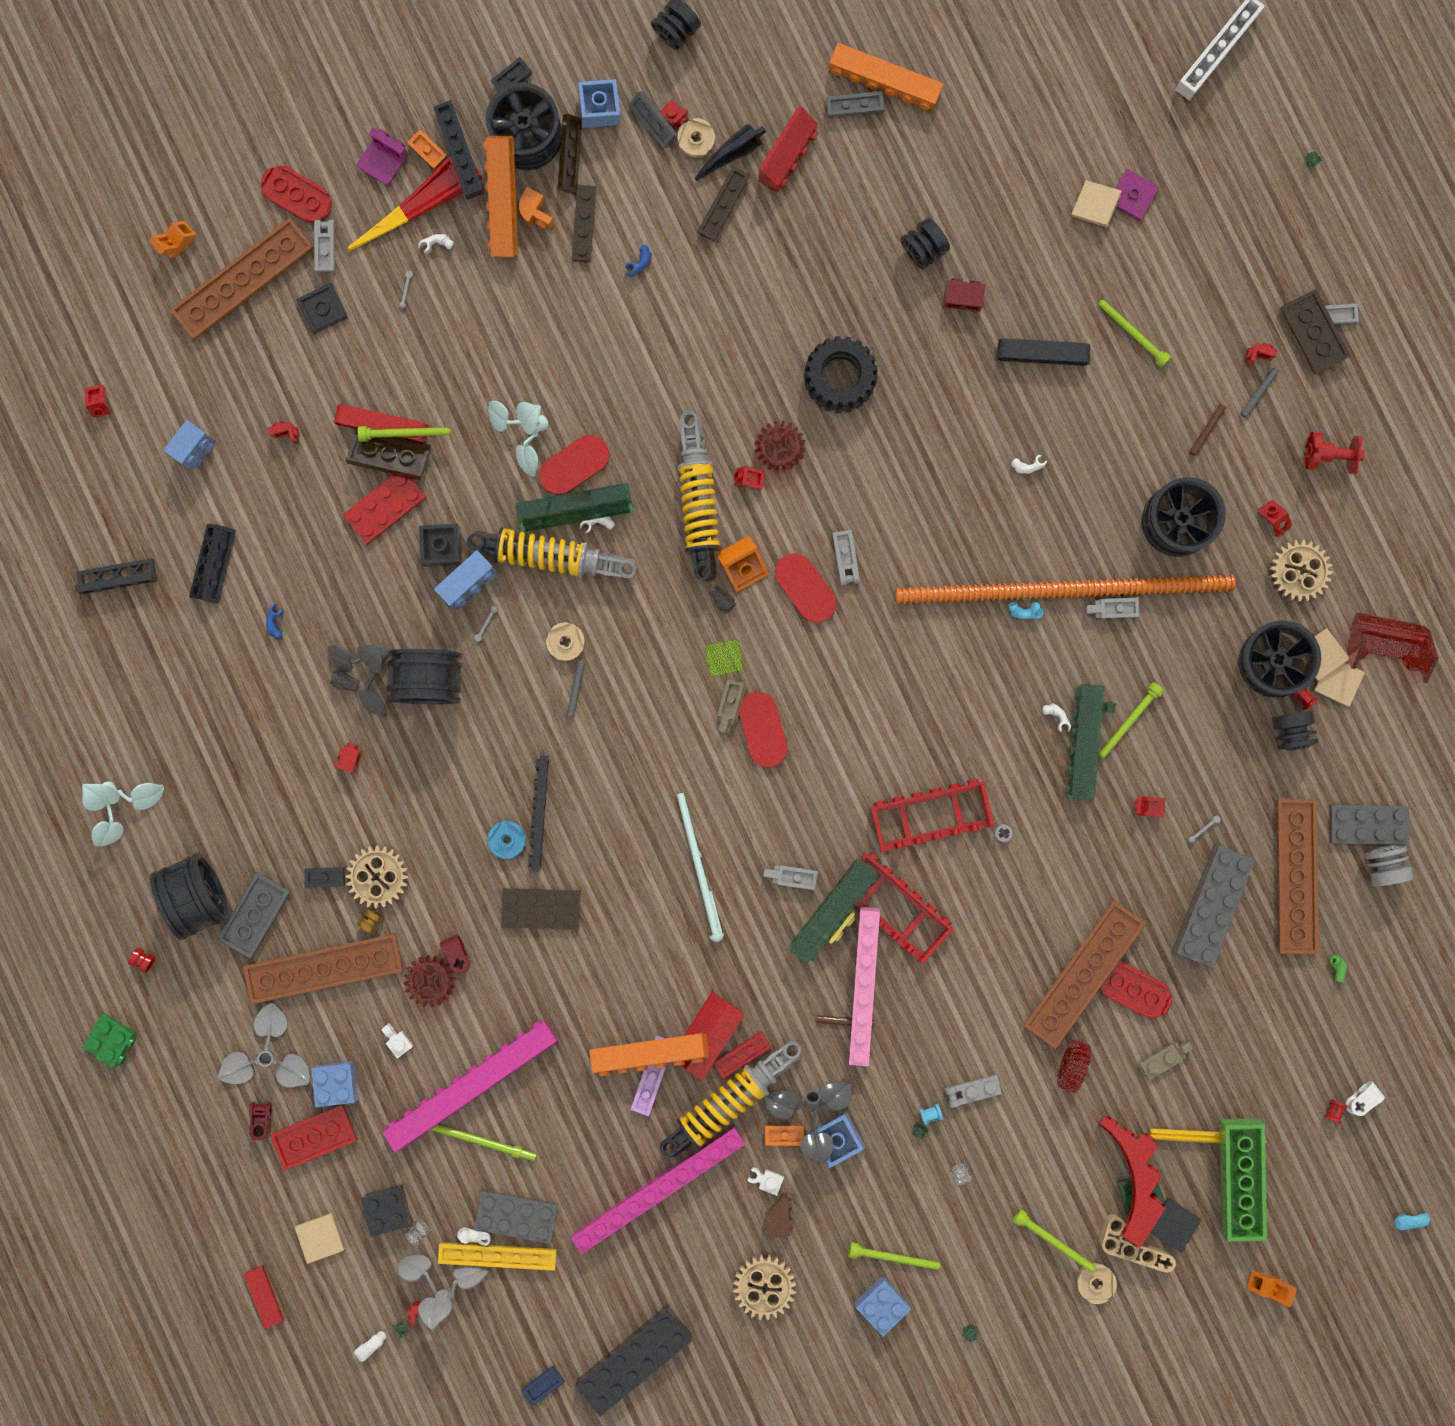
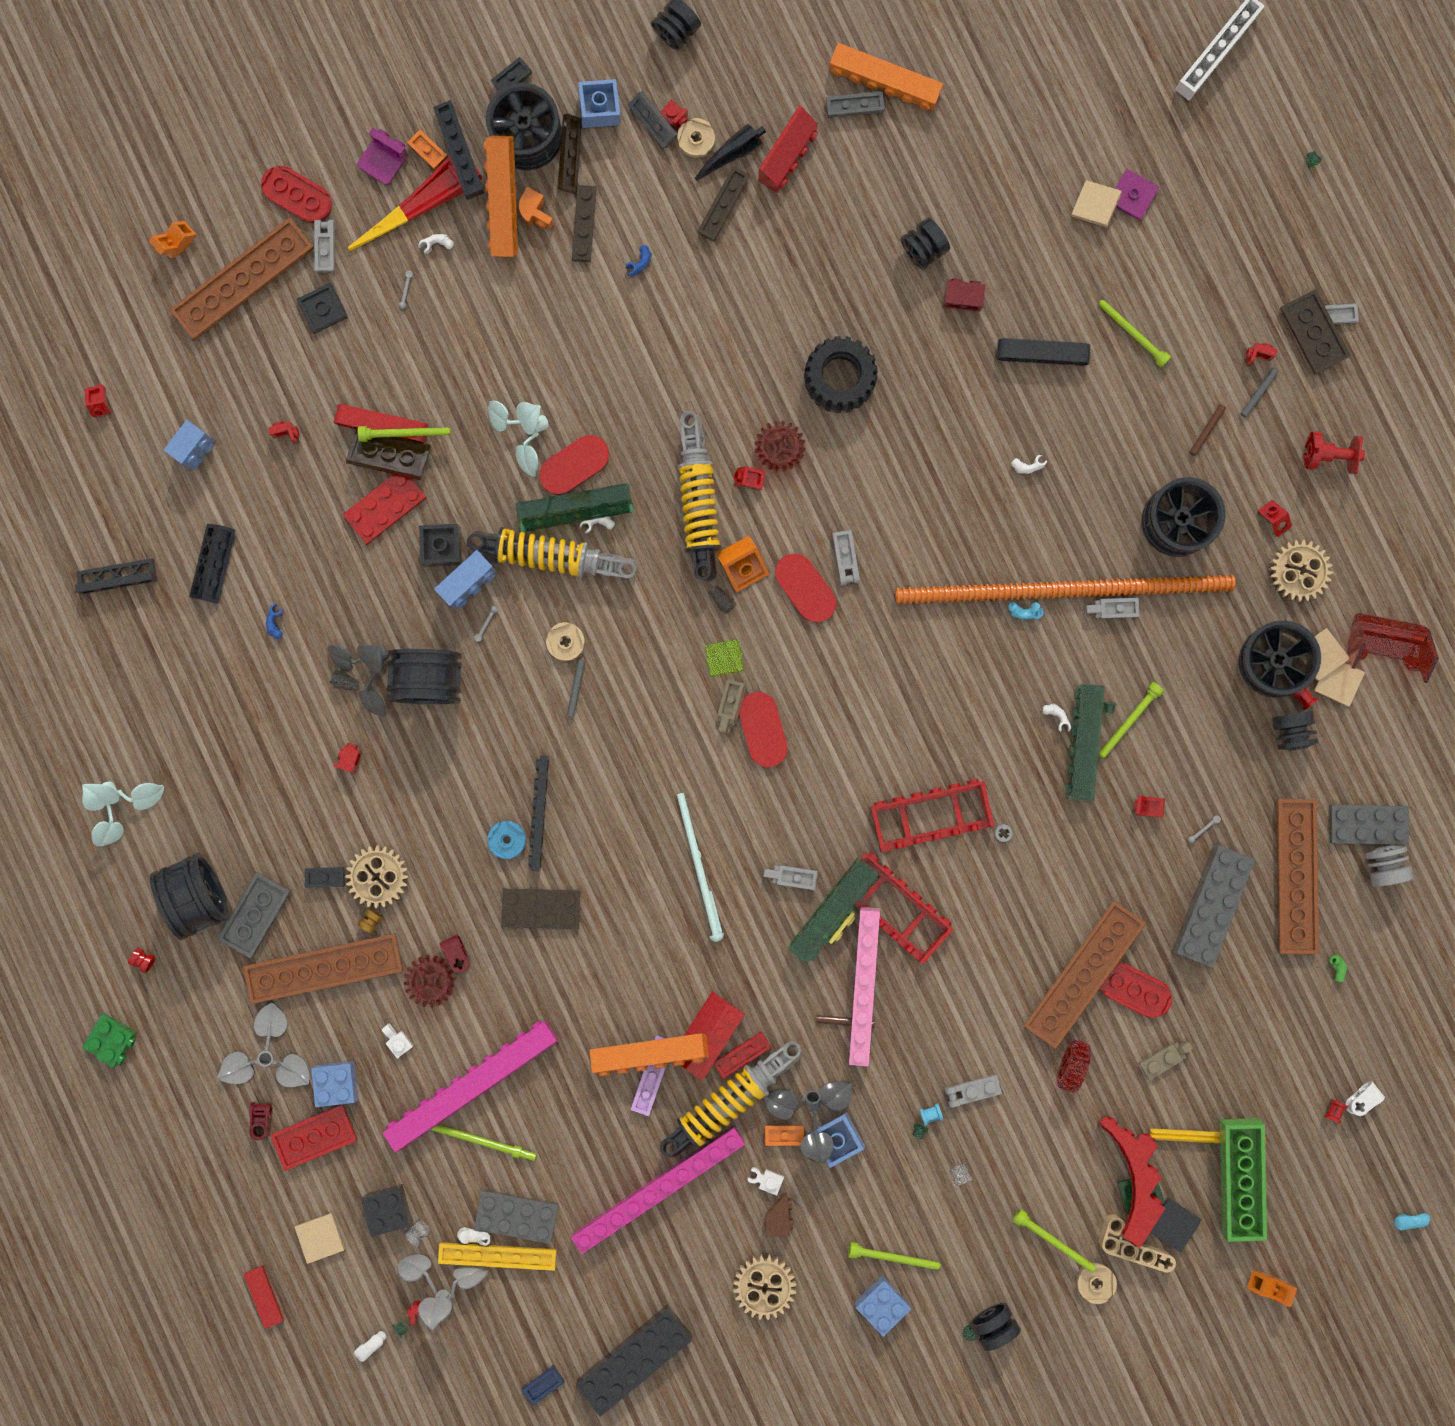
(995, 1327): none -> black wheel

